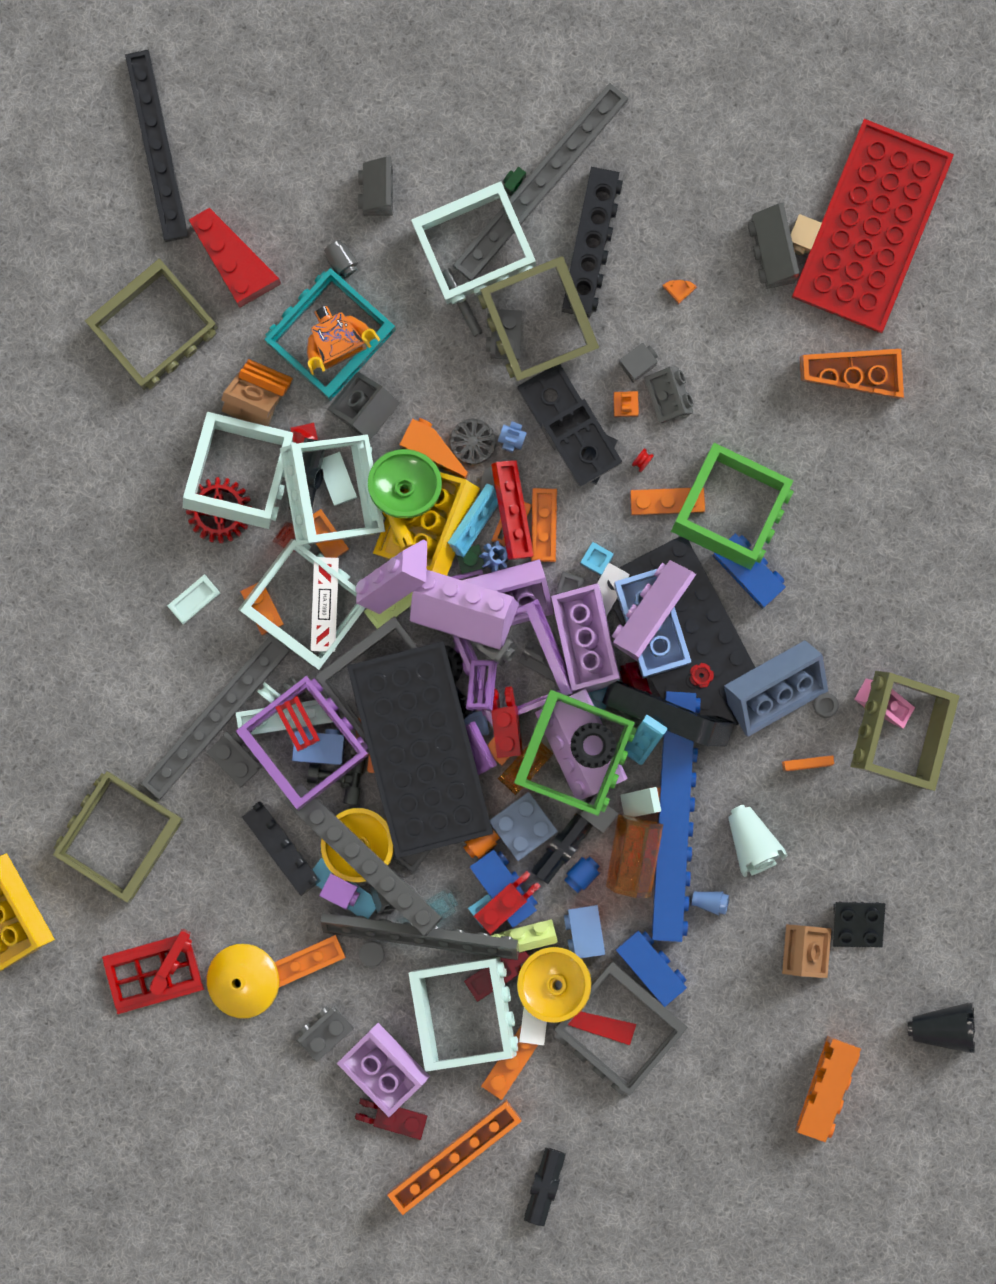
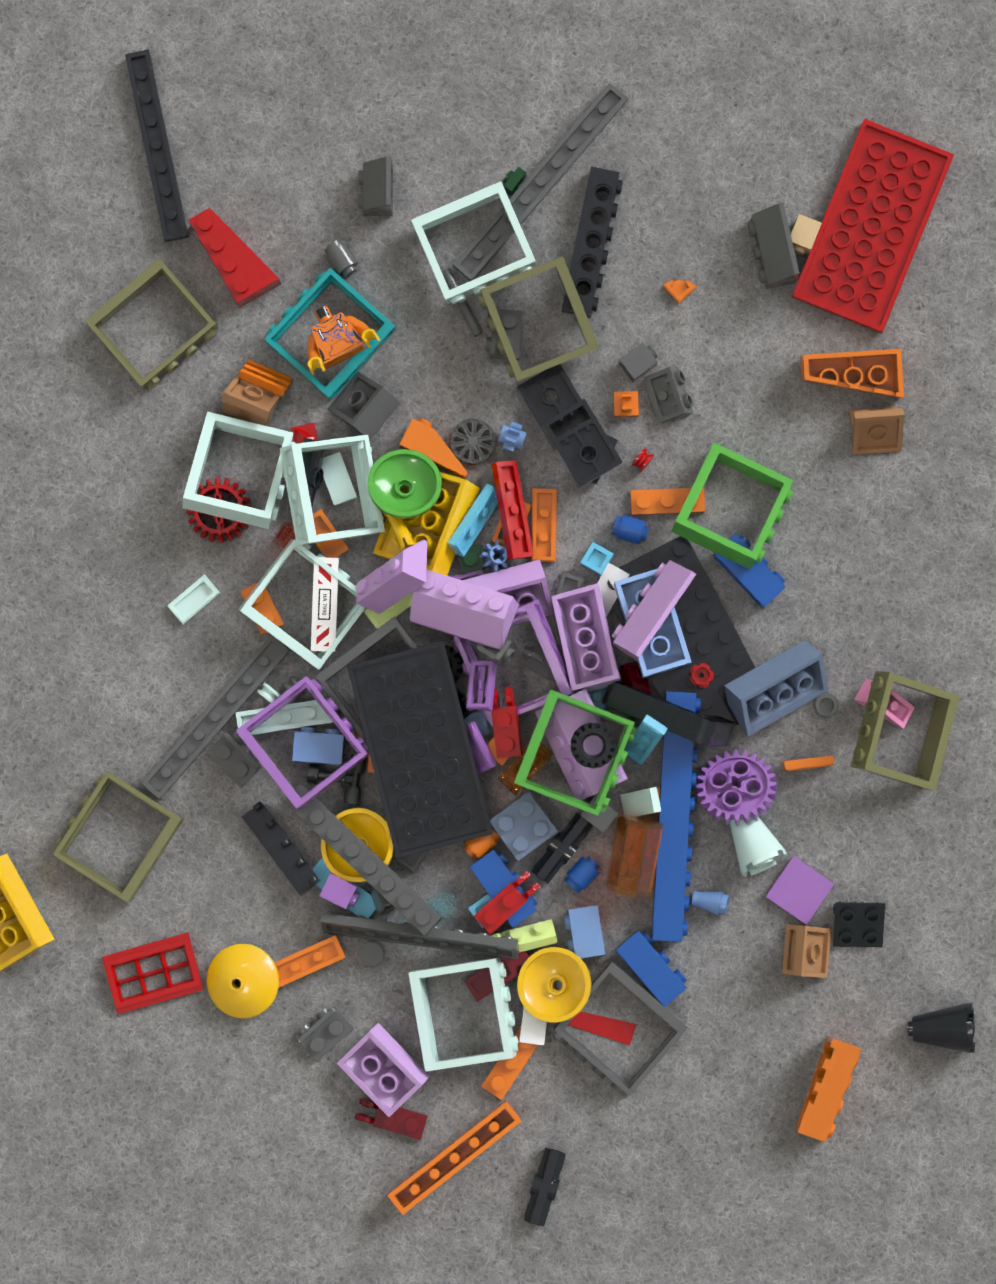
(170, 963): red hinge -> none
(288, 704): red tile -> none
(630, 529): none -> blue brick
(736, 787): none -> medium lavender gear
(799, 890): none -> medium lavender tile
(876, 430): none -> medium nougat bracket

